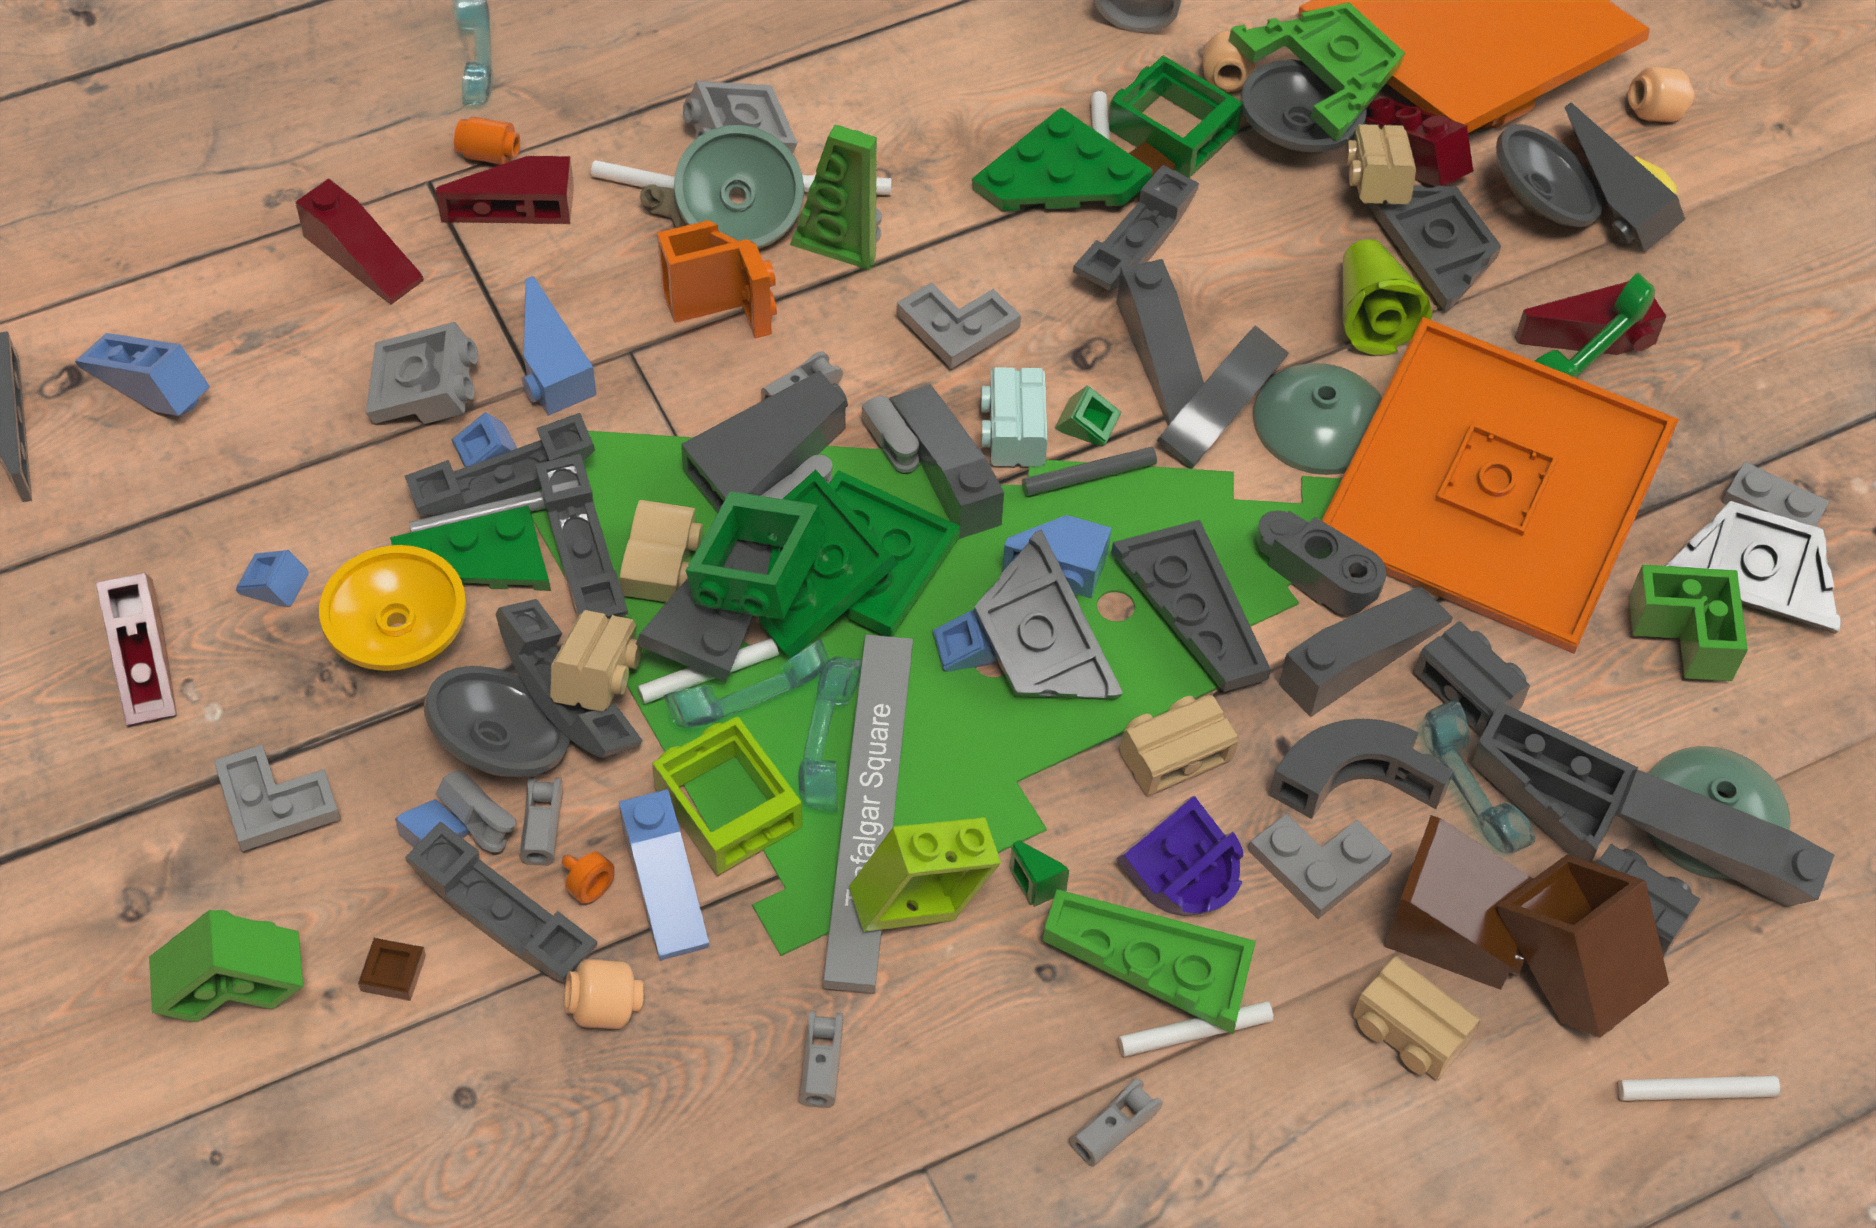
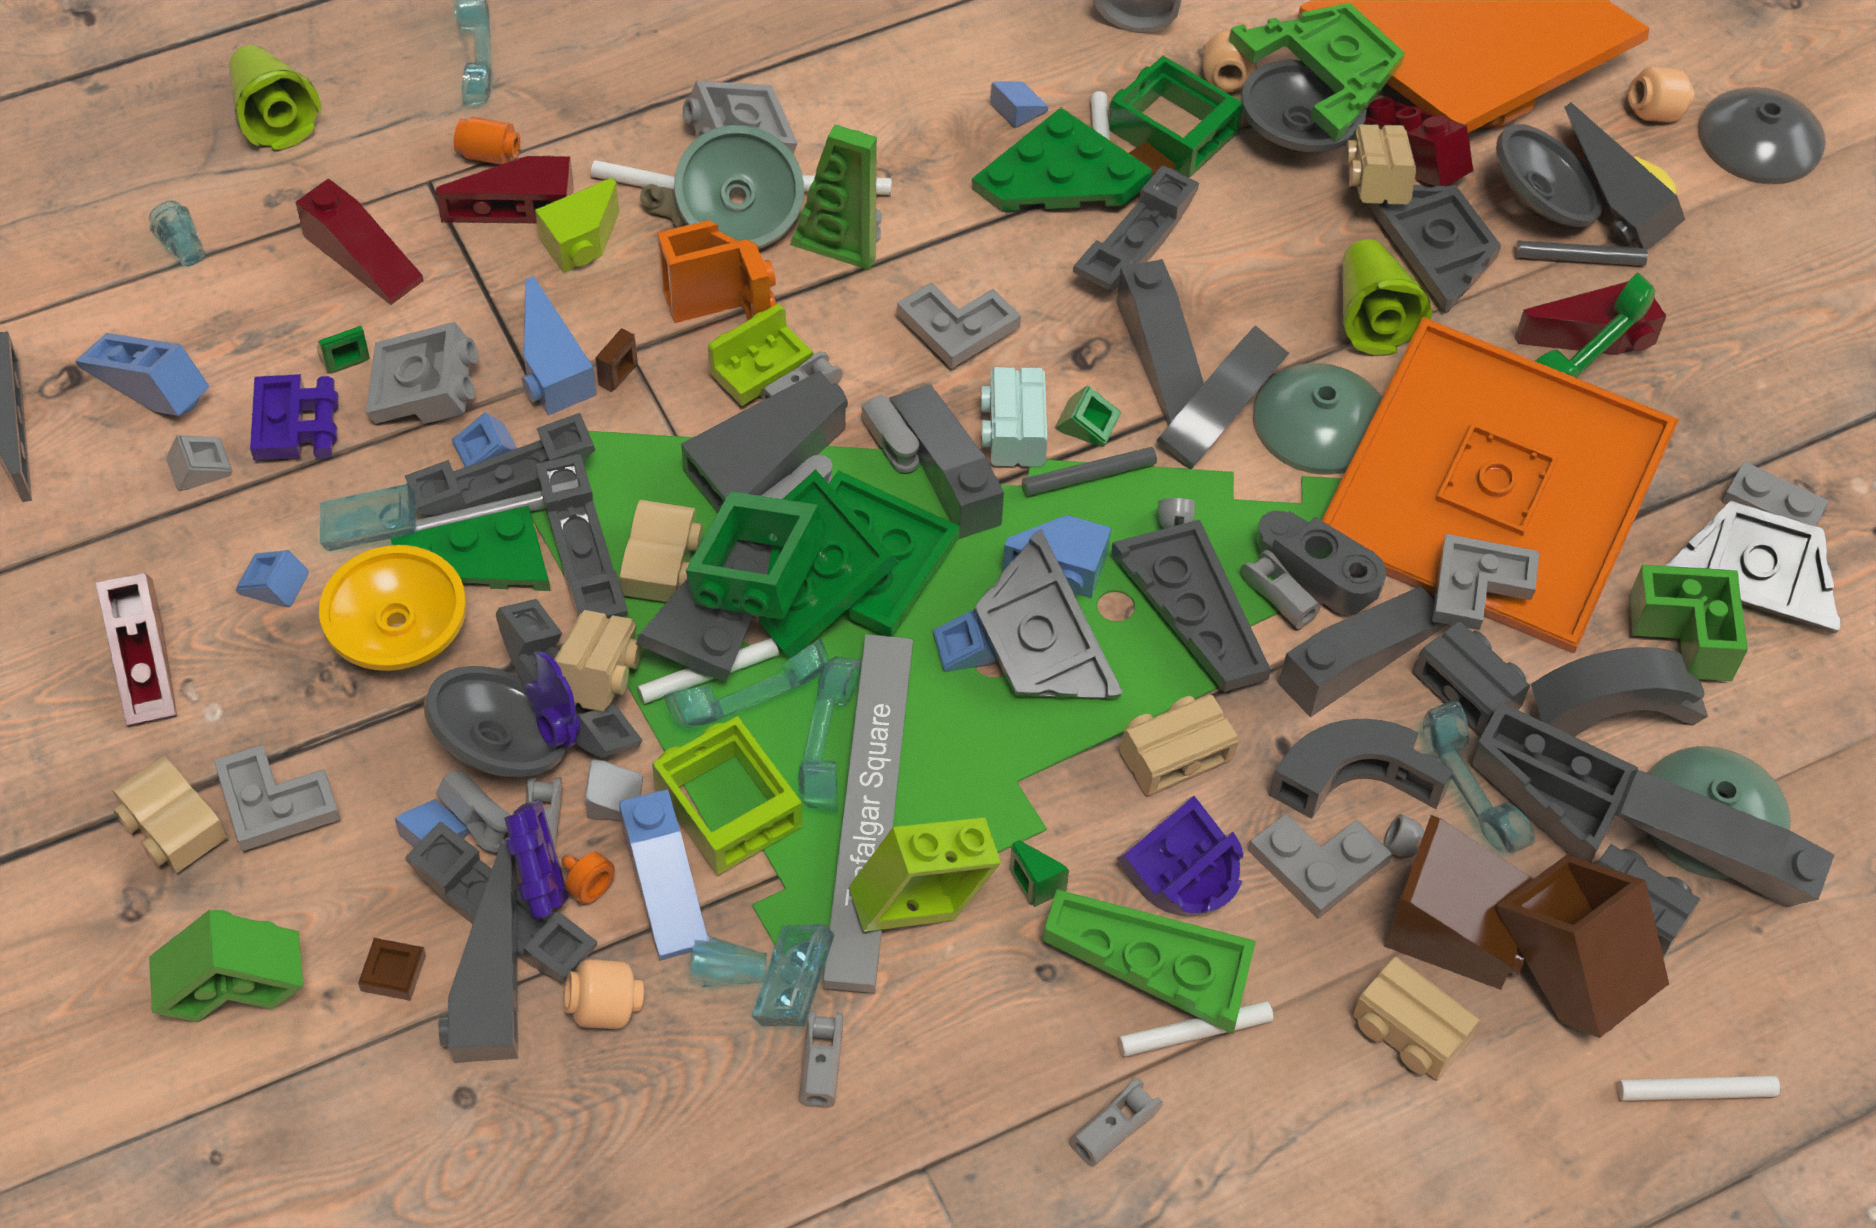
(169, 815): none -> tan brick
(177, 232): none -> clear light blue cone
(197, 461): none -> light grey slope
(271, 99): none -> lime cone
(278, 422): none -> dark purple plate
(343, 349): none -> green slope
(367, 517): none -> clear light blue plate
(485, 987): none -> dark grey slope
(536, 859): none -> dark purple plate
(553, 704): none -> dark purple plate
(579, 224): none -> lime slope
(607, 786): none -> light grey slope
(616, 360): none -> reddish brown tile
(725, 963): none -> clear light blue cone
(756, 354): none -> lime bracket
(793, 975): none -> clear light blue plate
(1016, 102): none -> medium blue slope
(1175, 511): none -> light grey hinge
(1283, 592): none -> light grey bar
(1403, 835): none -> light grey hinge
(1476, 567): none -> light grey plate
(1581, 253): none -> dark grey bar
(1618, 683): none -> dark grey arch
(1762, 135): none -> dark grey dish

